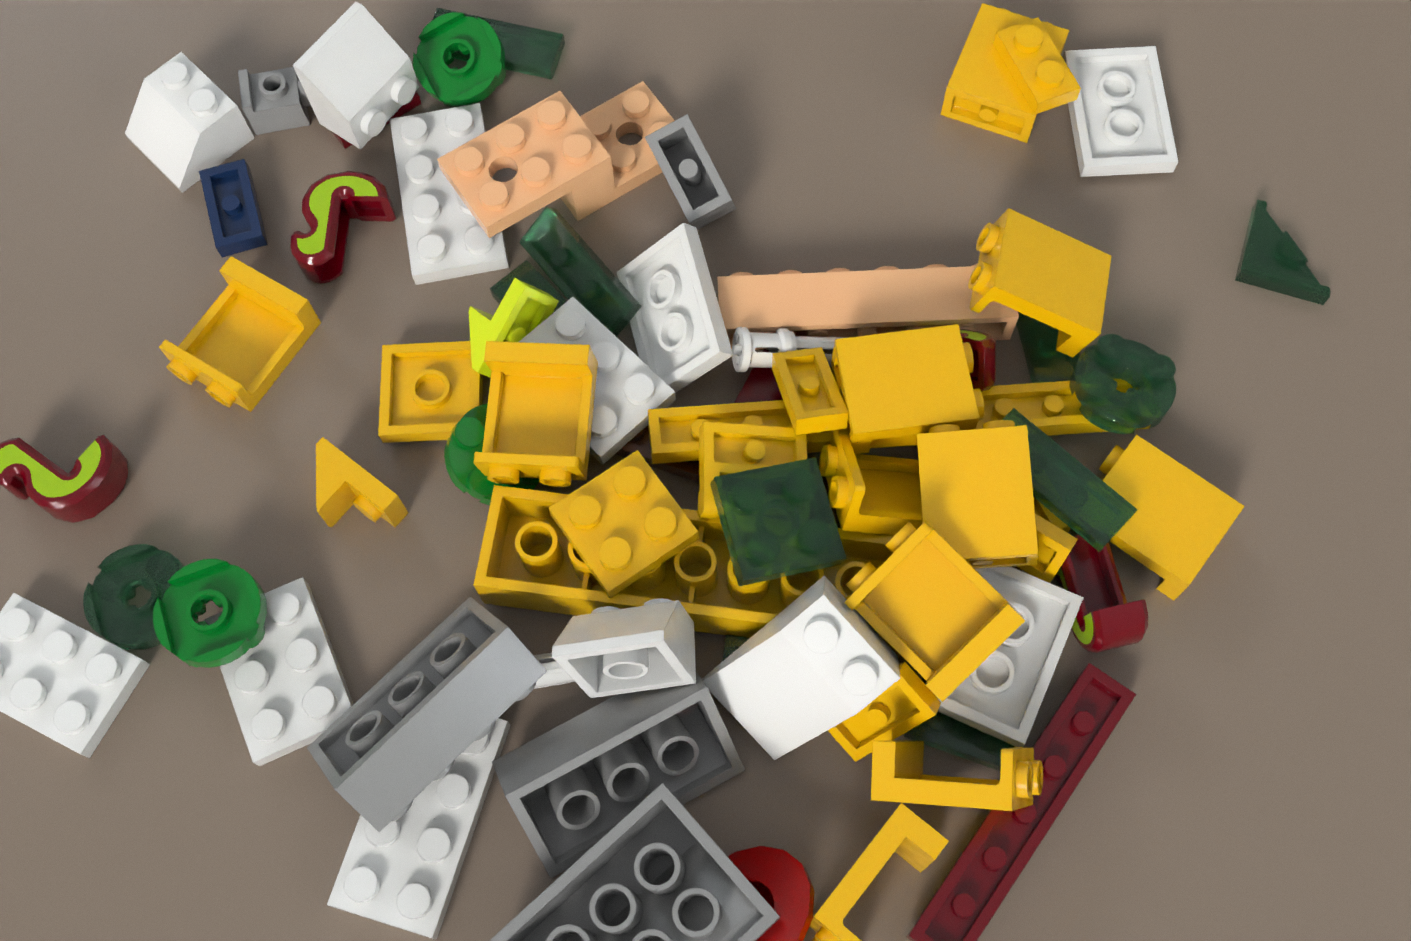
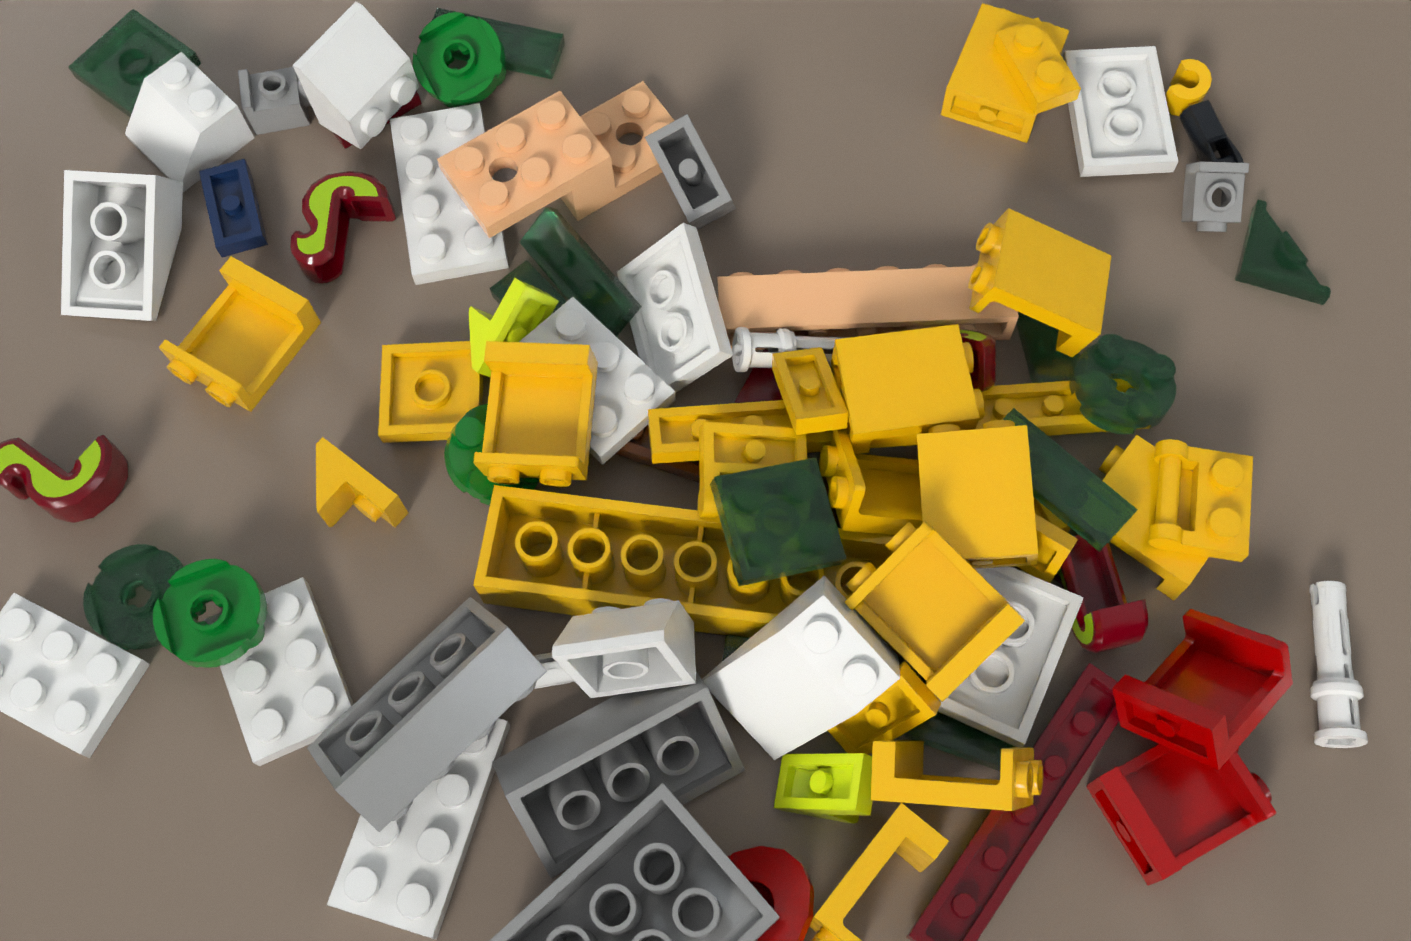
(118, 243): none -> white slope
(126, 56): none -> clear green plate
(624, 523): yellow plate -> none
(826, 785): none -> neon yellow slope
(1178, 808): none -> red panel
(1198, 116): none -> piece
(1199, 185): none -> light grey brick
(1207, 690): none -> red panel
(1218, 501): none -> yellow plate
(1335, 684): none -> white pin

